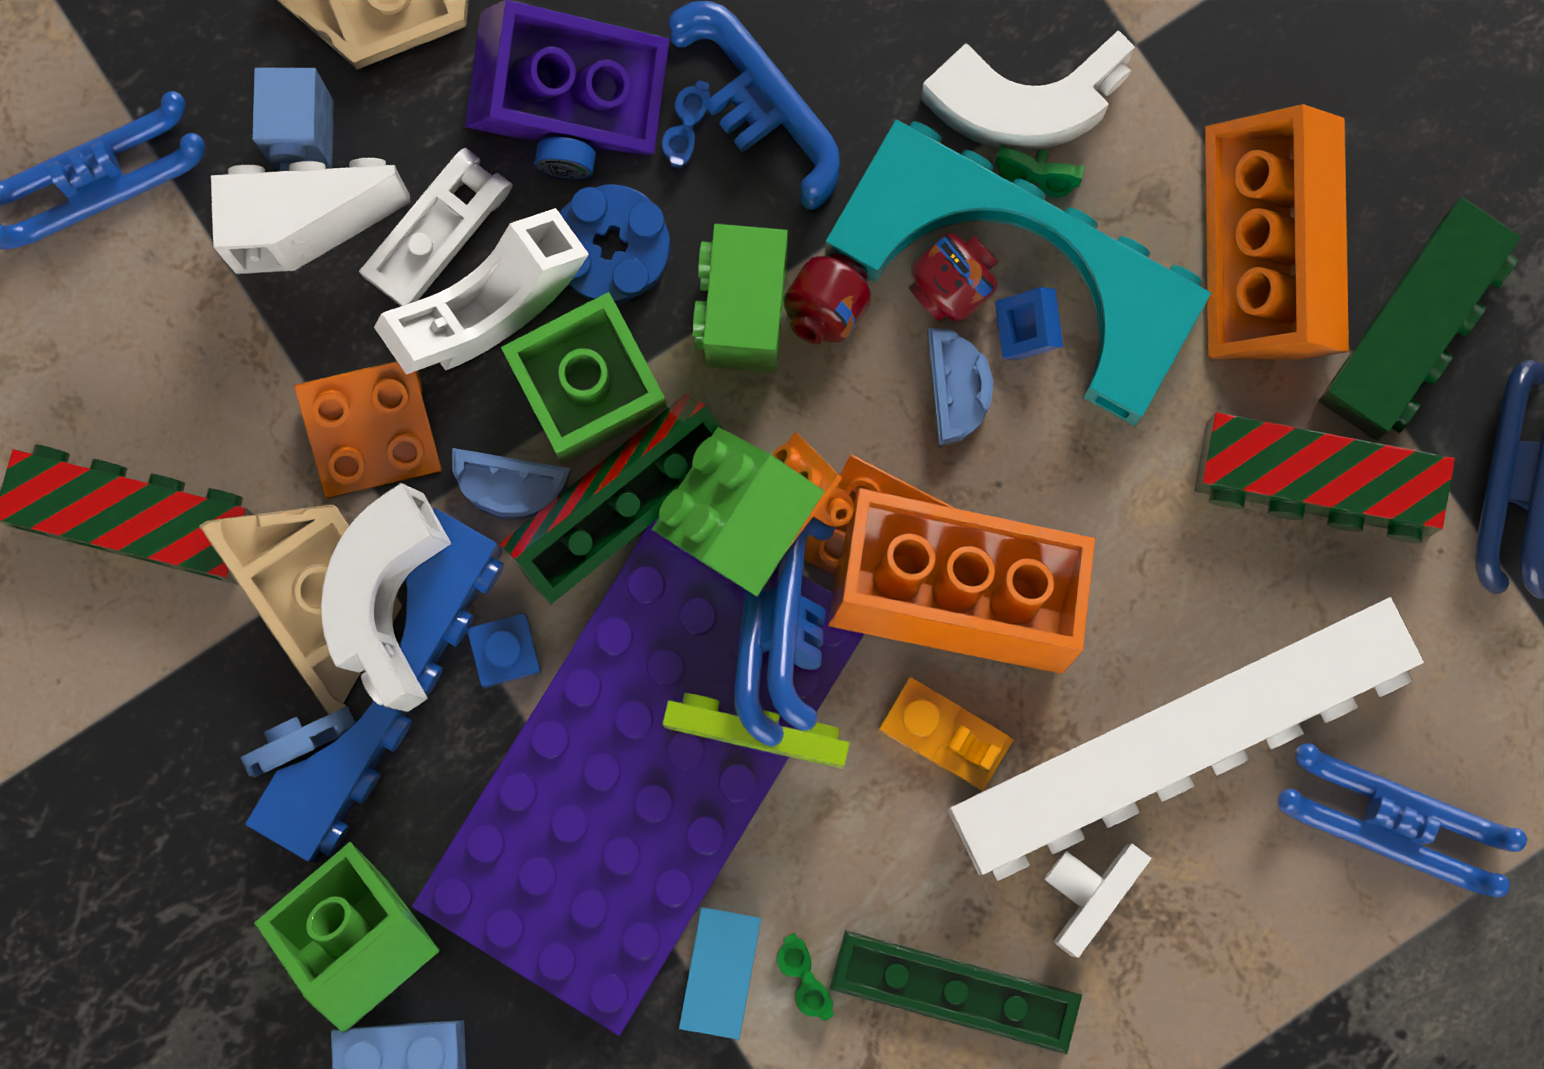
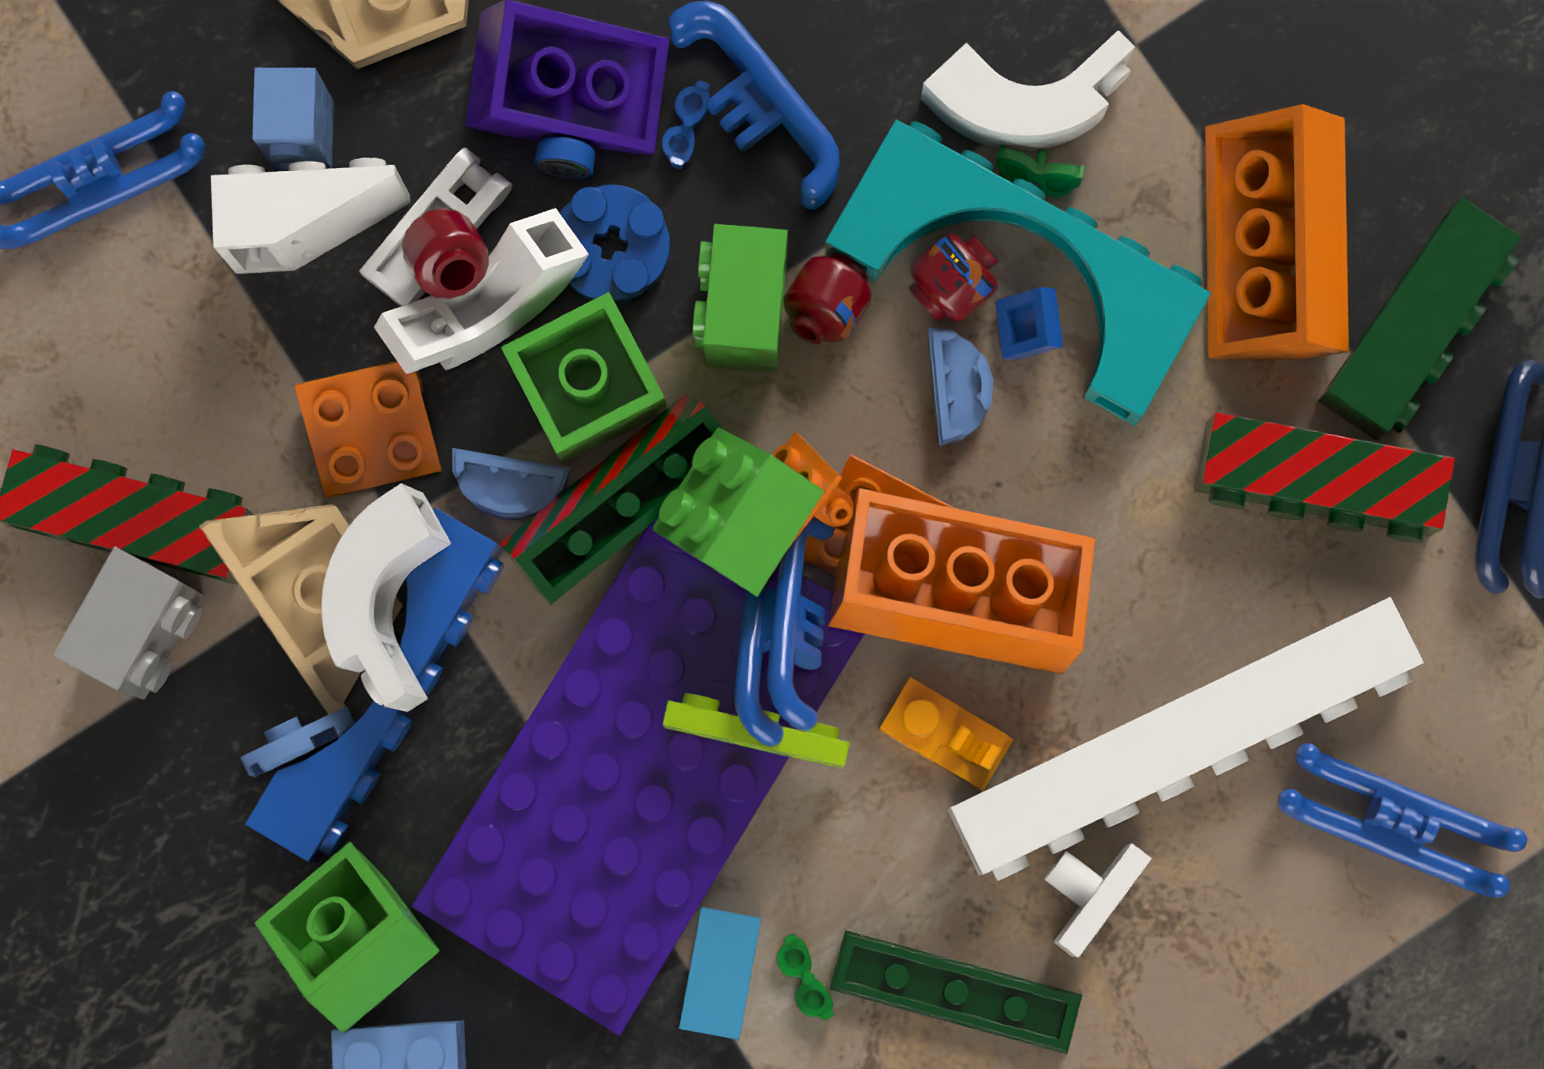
(130, 625): none -> light grey brick
(445, 253): none -> dark red head
(504, 650): blue plate -> none

